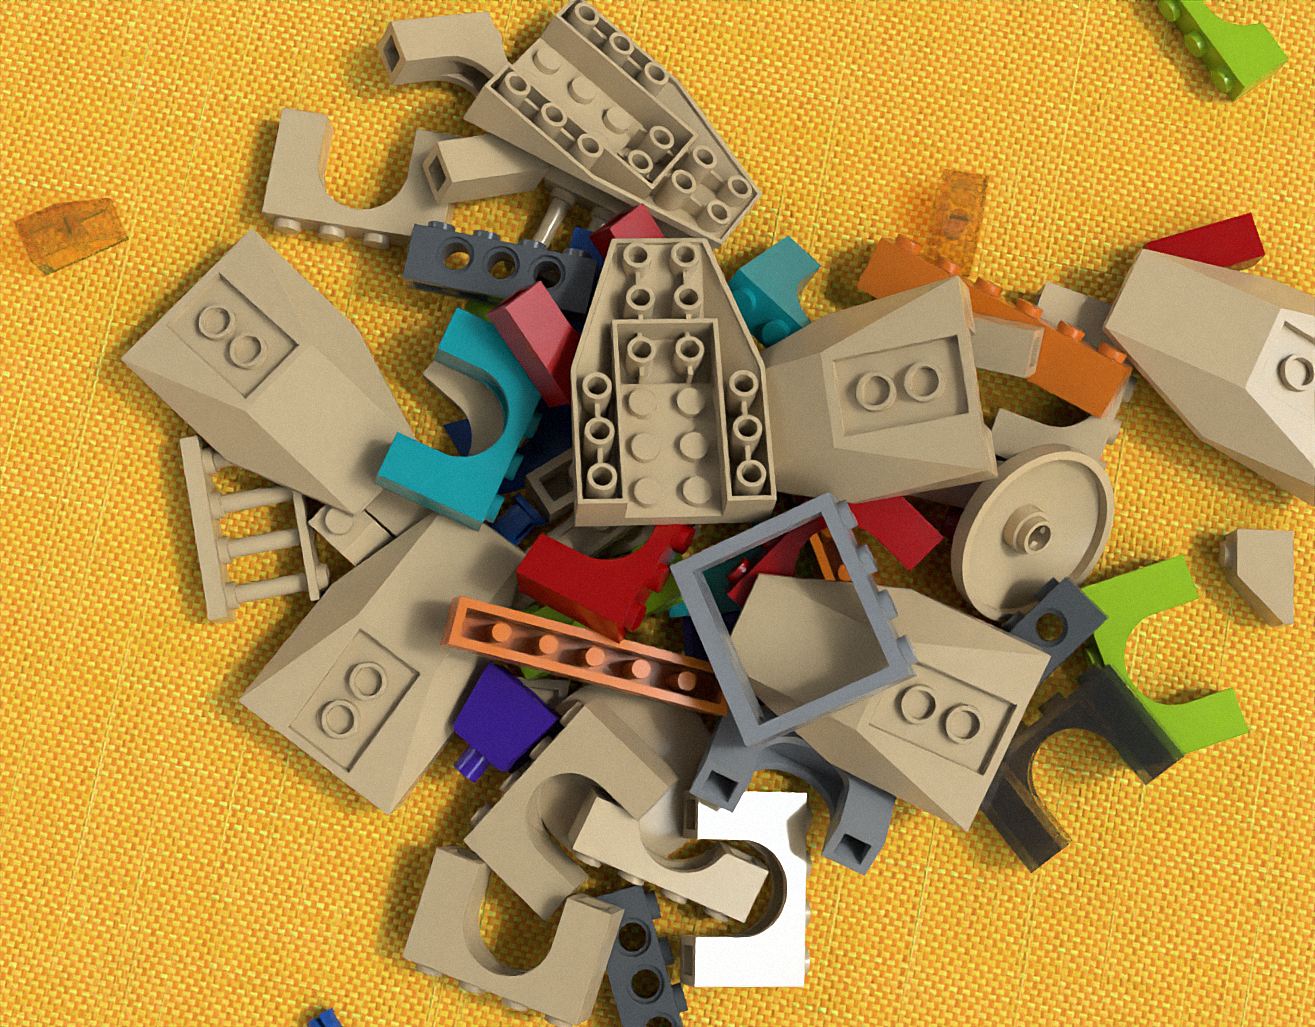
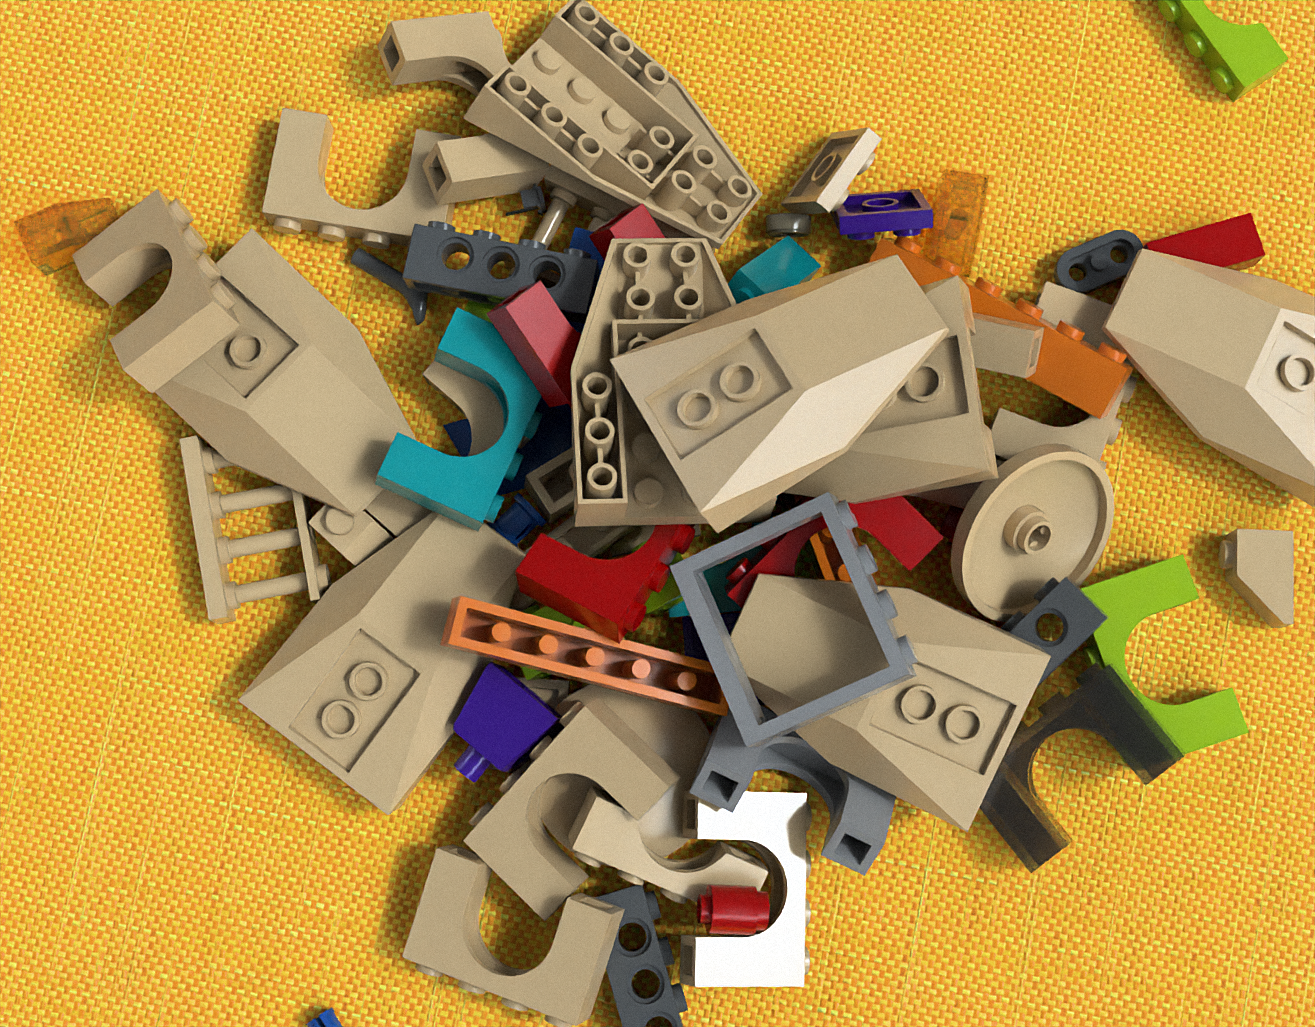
(192, 310): none -> tan arch
(390, 276): none -> dark grey piece
(532, 200): none -> dark grey piece
(733, 909): none -> red brick
(780, 382): none -> tan wedge
(788, 224): none -> dark tan tile
(831, 171): none -> tan plate
(896, 211): none -> dark purple plate
(1095, 261): none -> dark grey plate

